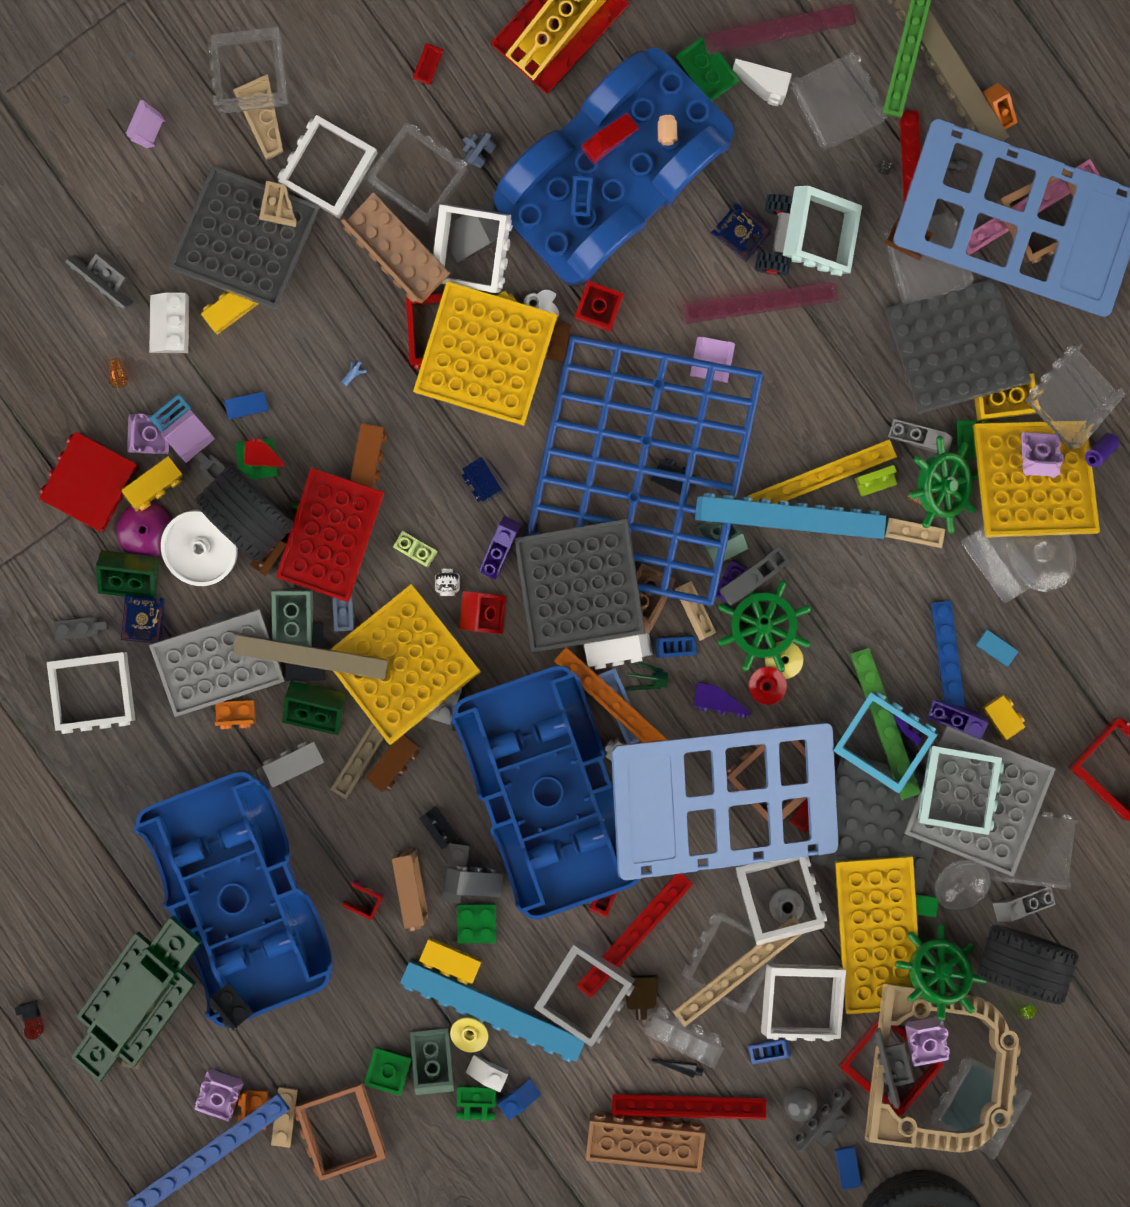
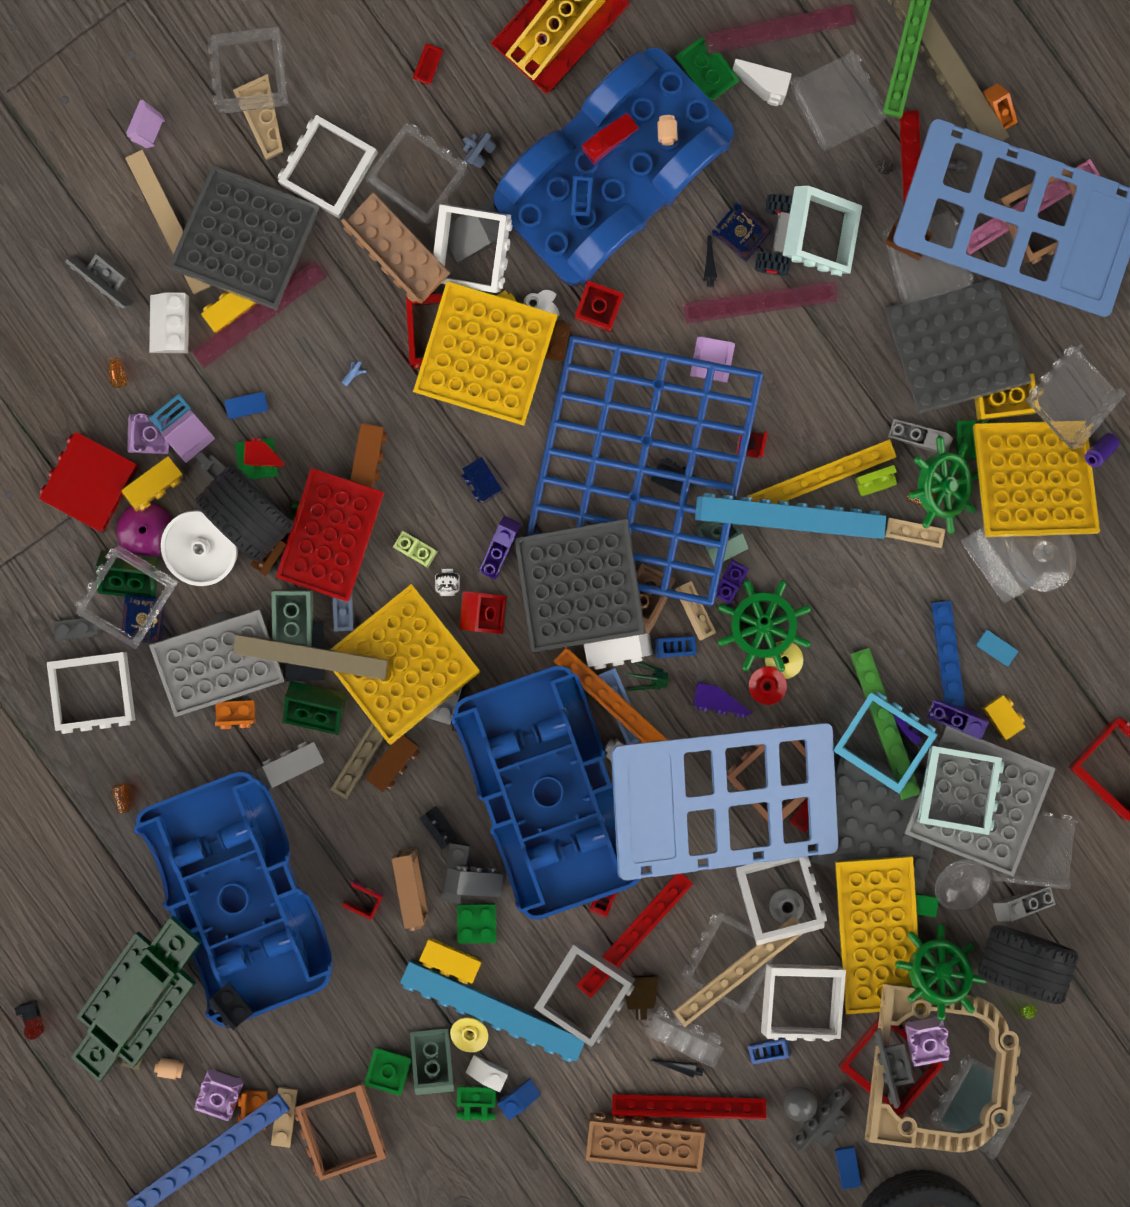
(121, 797): none -> clear orange cone
(143, 566): none -> clear window
(160, 207): none -> tan tile
(169, 1068): none -> light nougat brick
(257, 316): none -> clear pink plate
(276, 205): tan wing -> none
(710, 271): none -> black piece
(754, 576): dark grey slope -> none
(760, 440): none -> red piece
(1041, 454): lavender slope -> none

